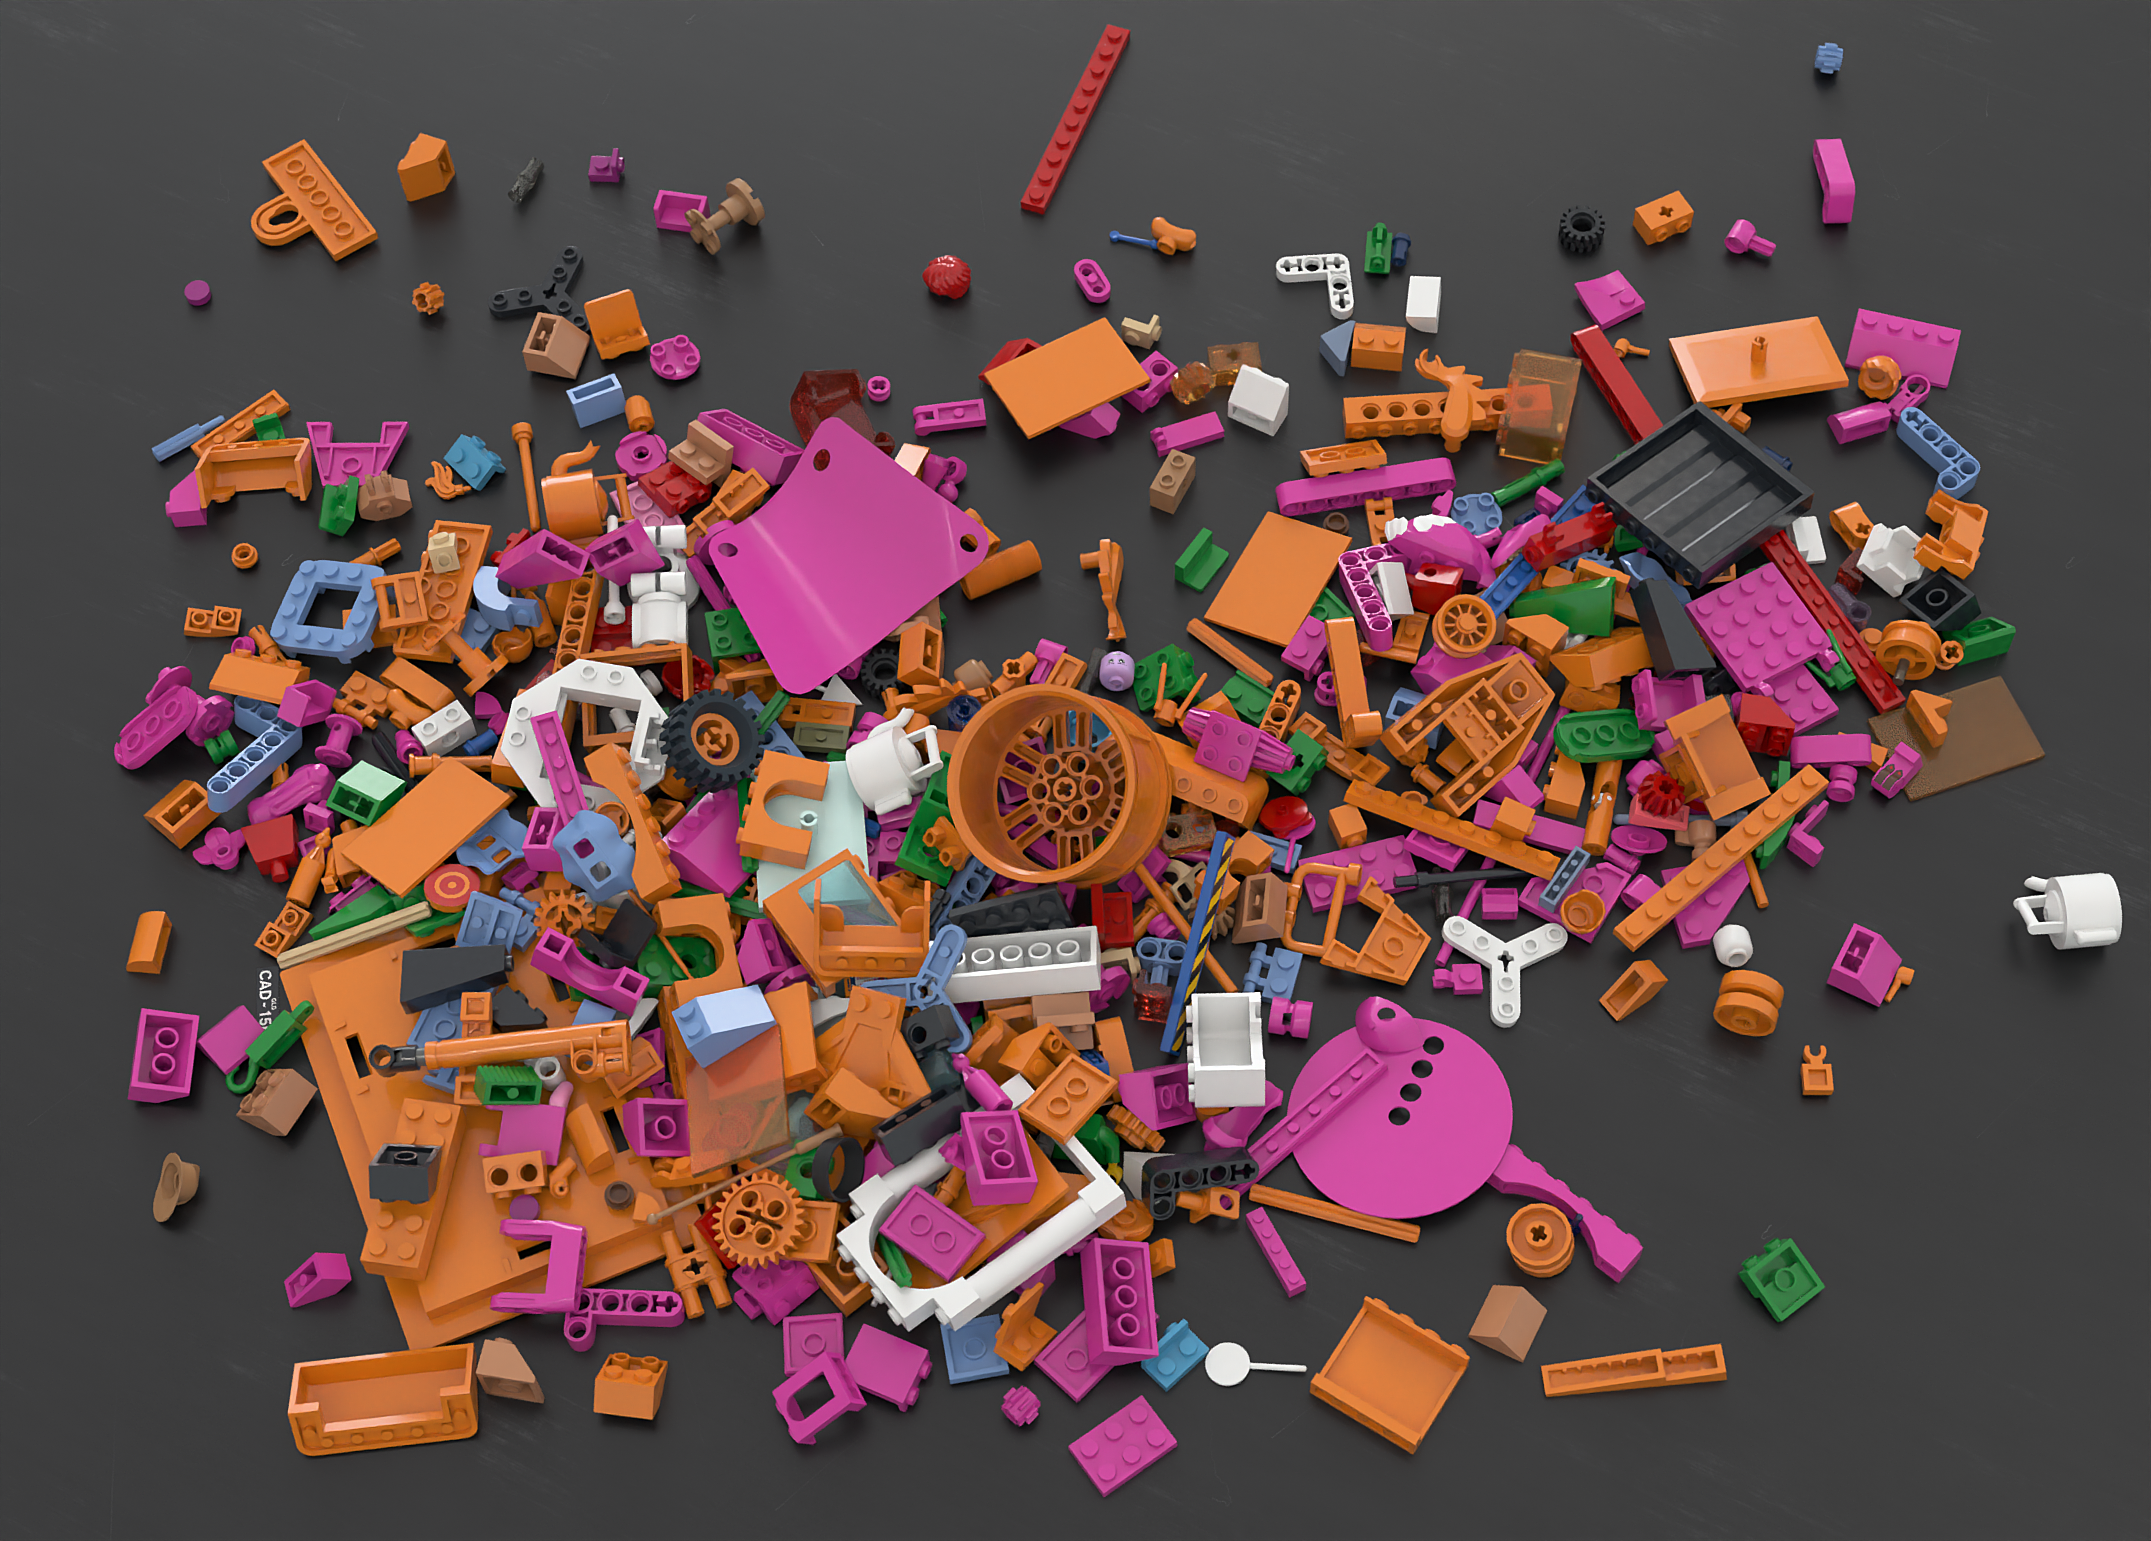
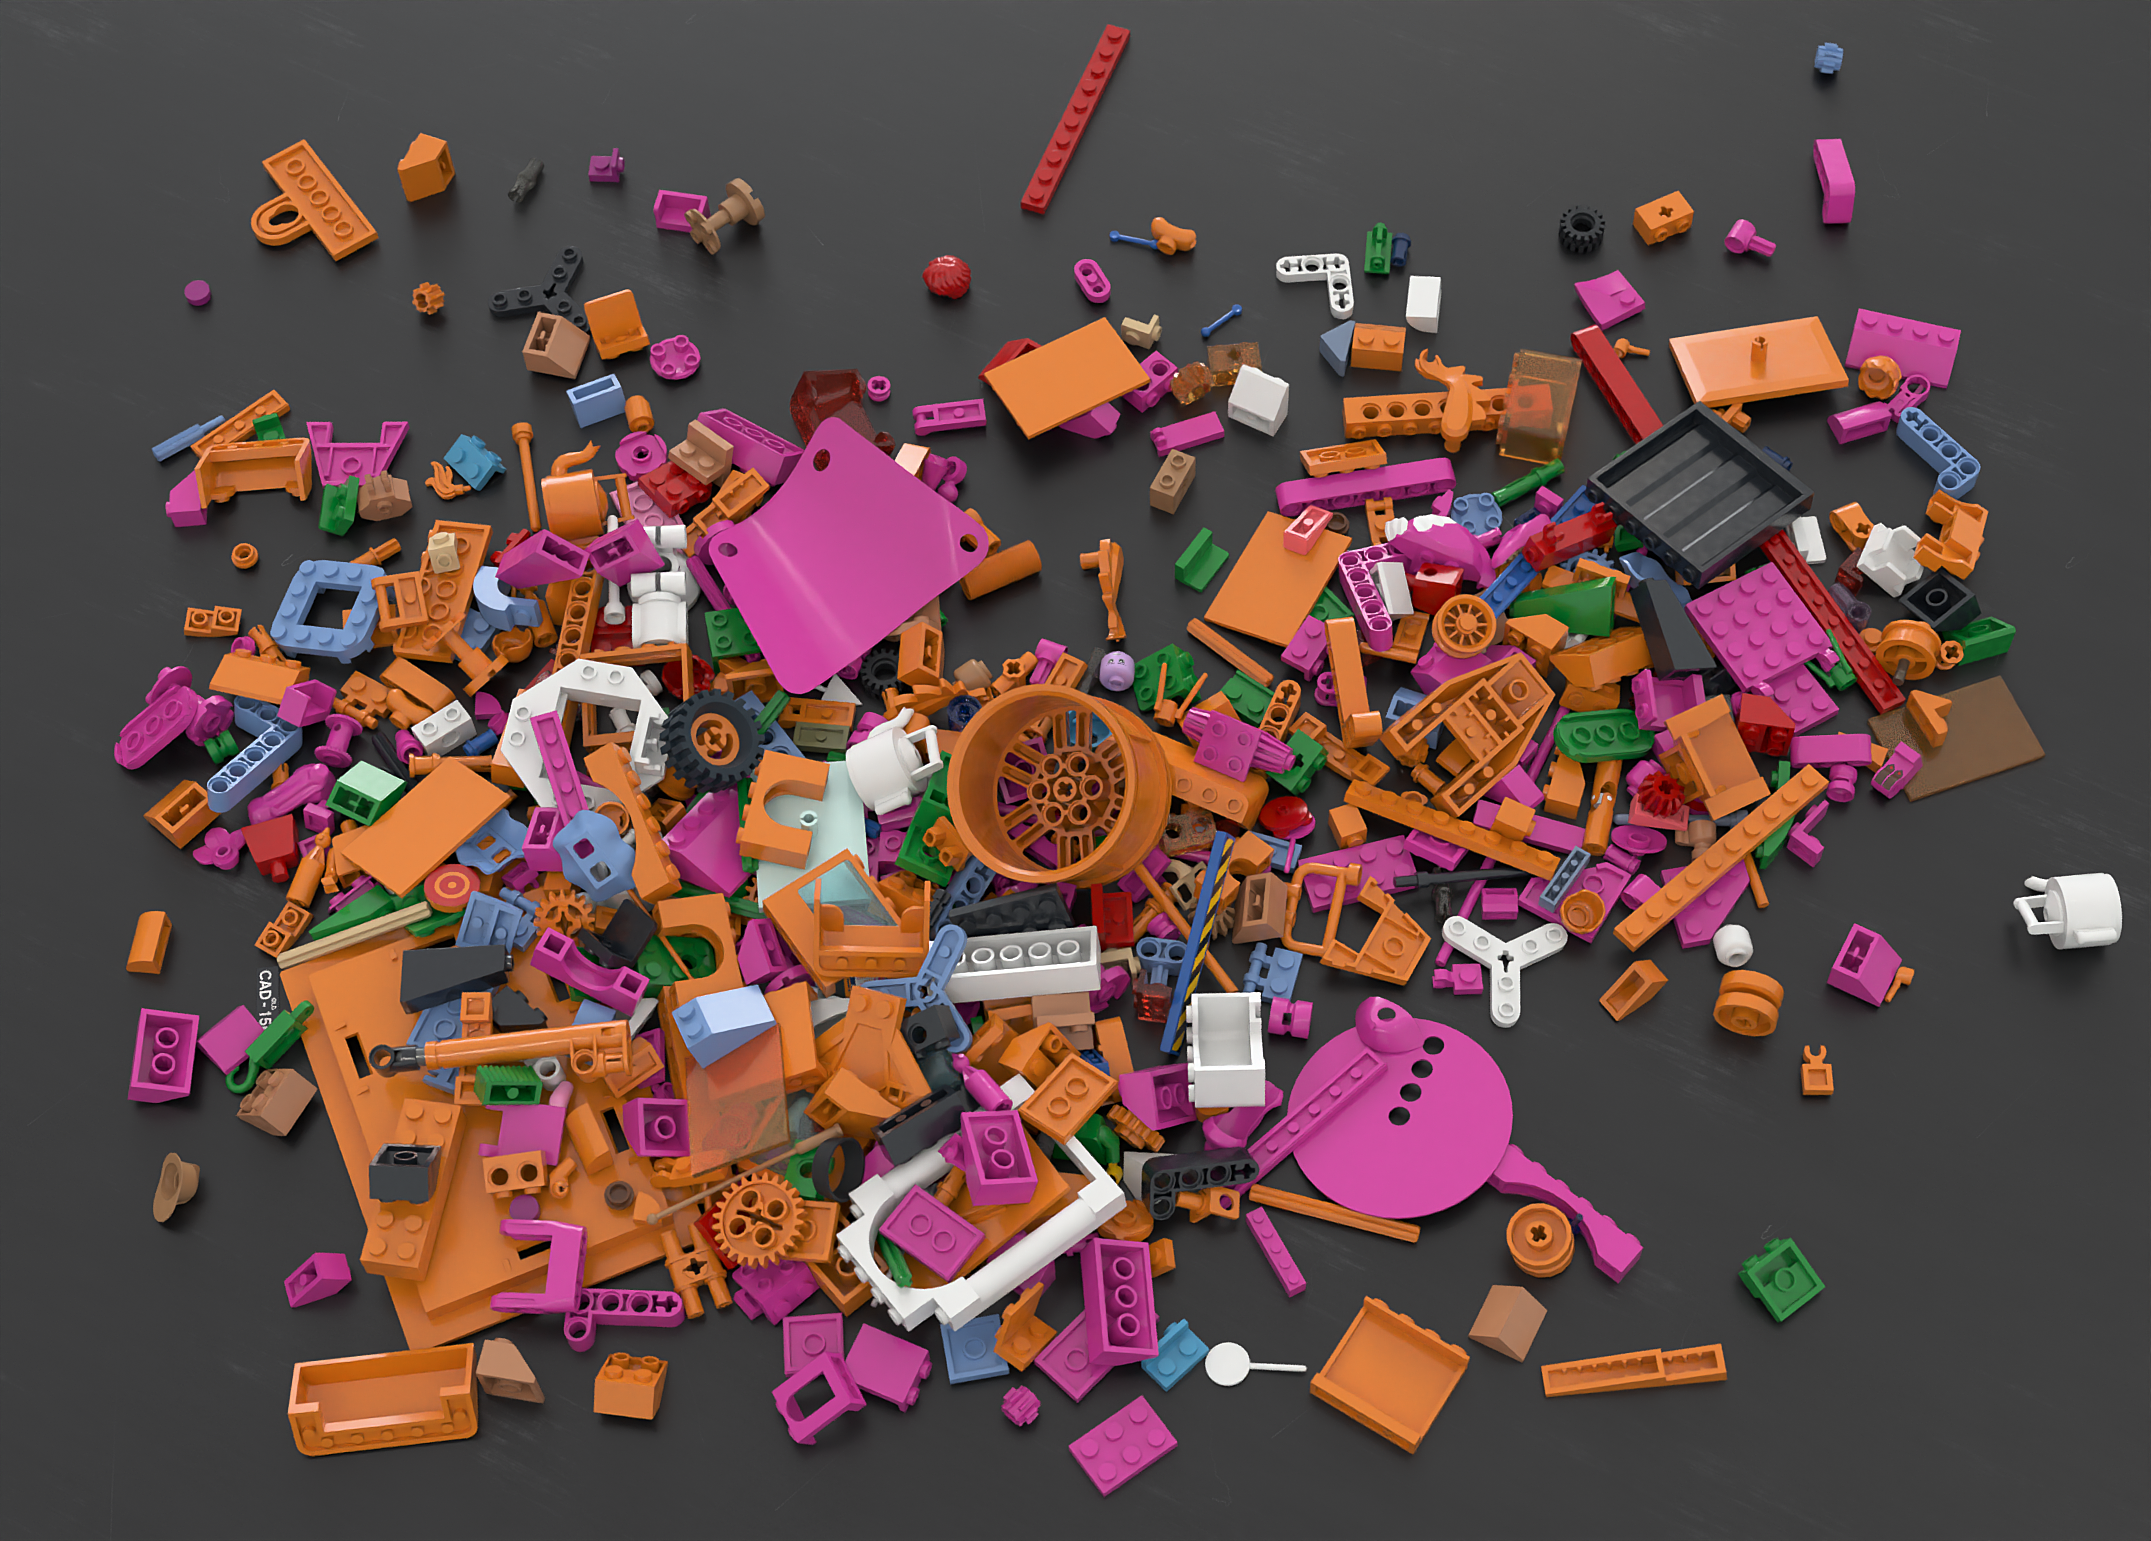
(1236, 310): none -> blue hinge
(1306, 530): none -> coral slope

